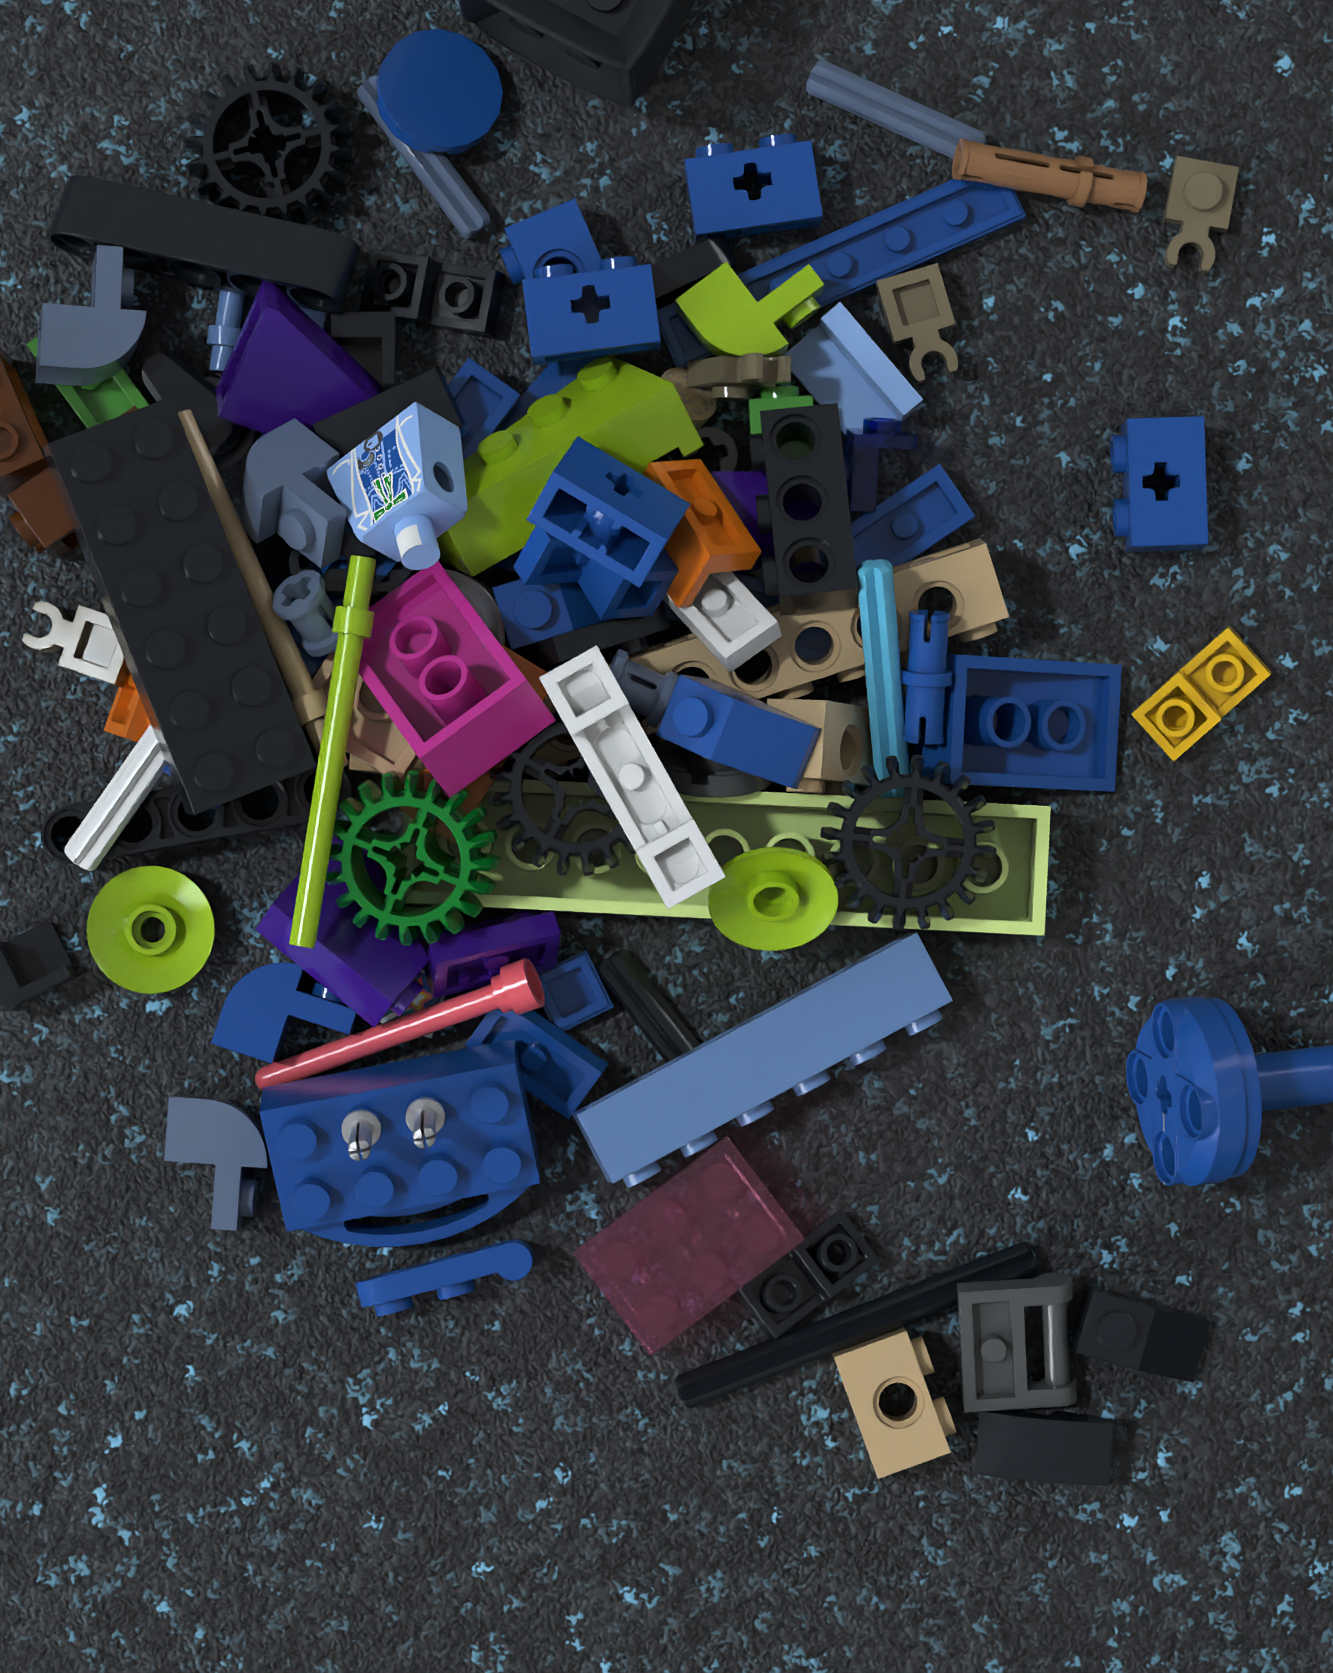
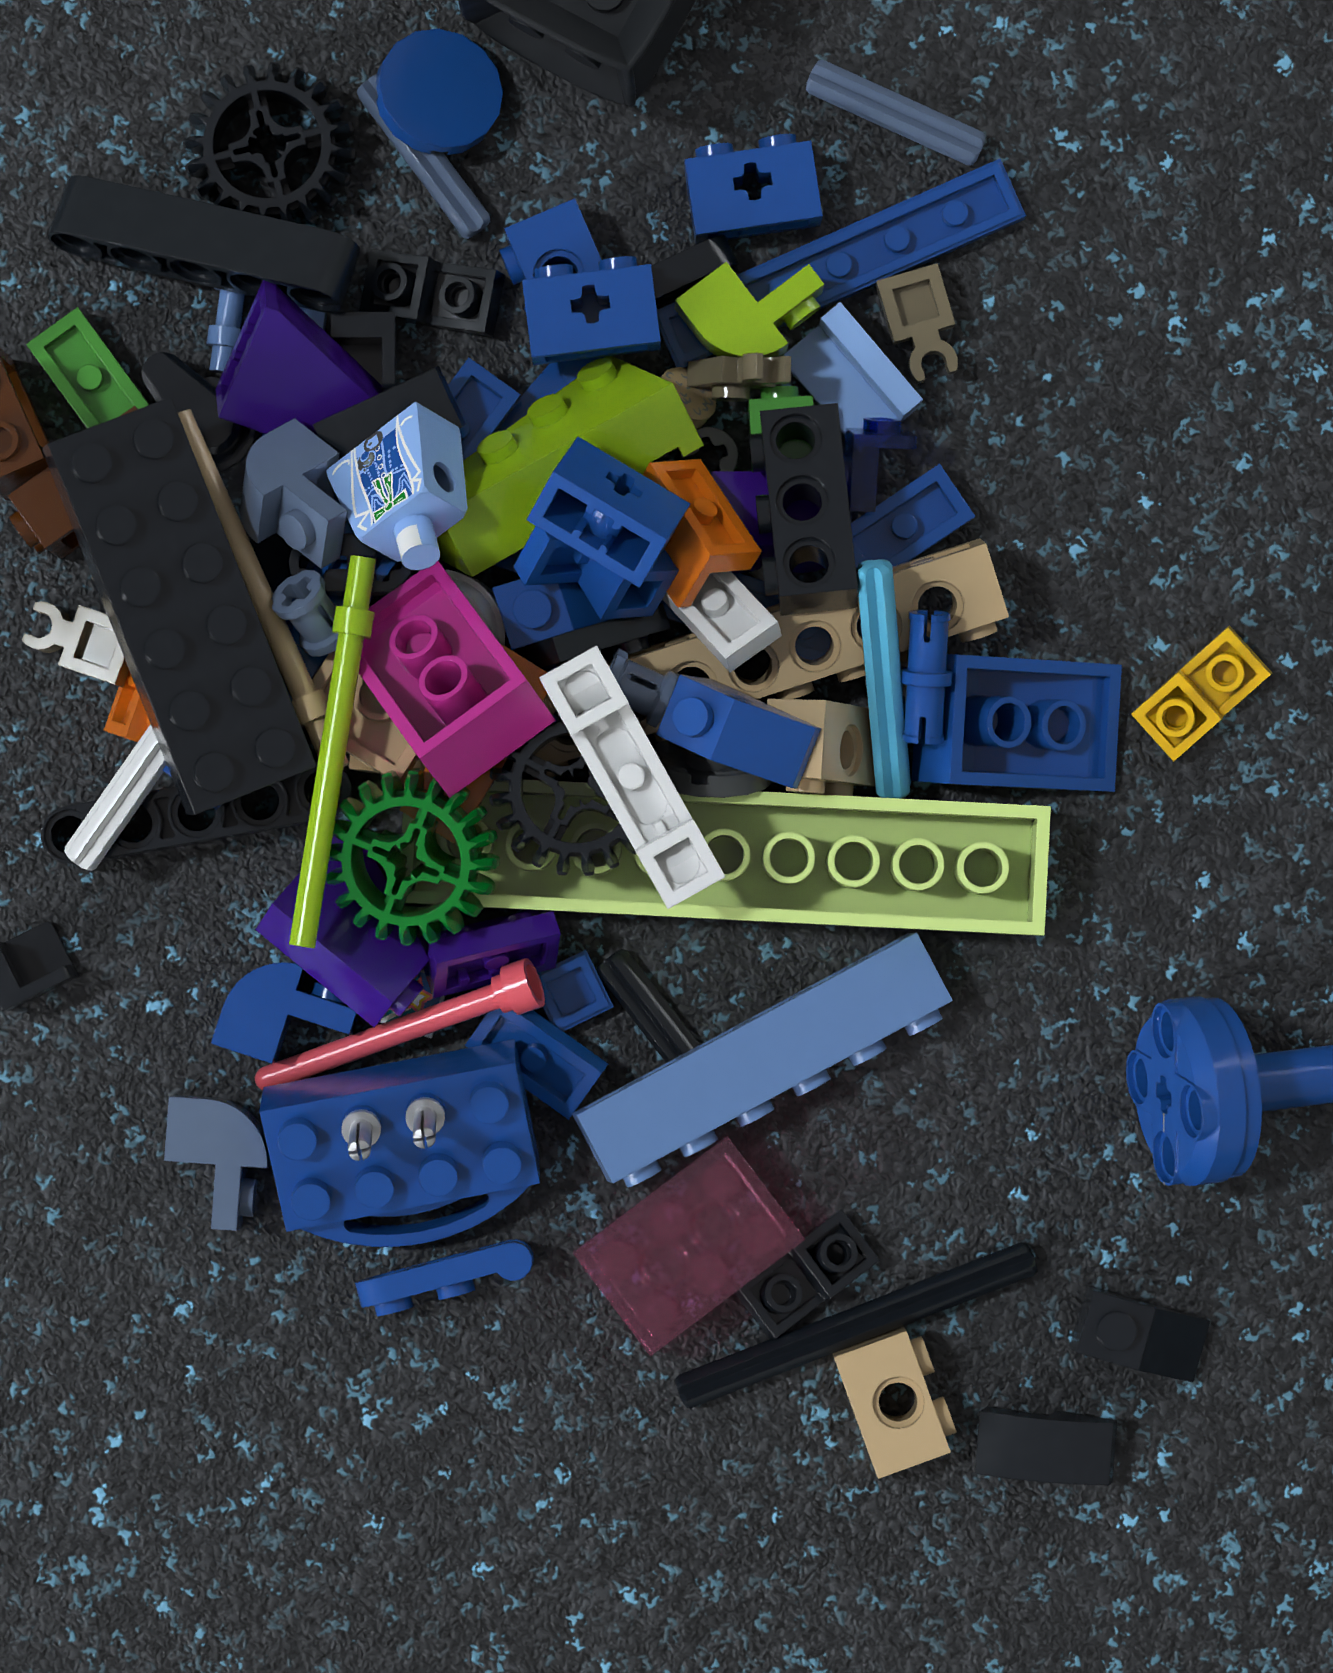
(95, 341): sand blue brick -> none
(117, 925): lime dish -> none
(773, 899): lime dish -> none
(901, 896): black gear -> none
(996, 1346): dark grey plate -> none
(1074, 180): medium nougat pin -> none
(1178, 450): blue brick -> none
(1199, 201): dark tan plate -> none

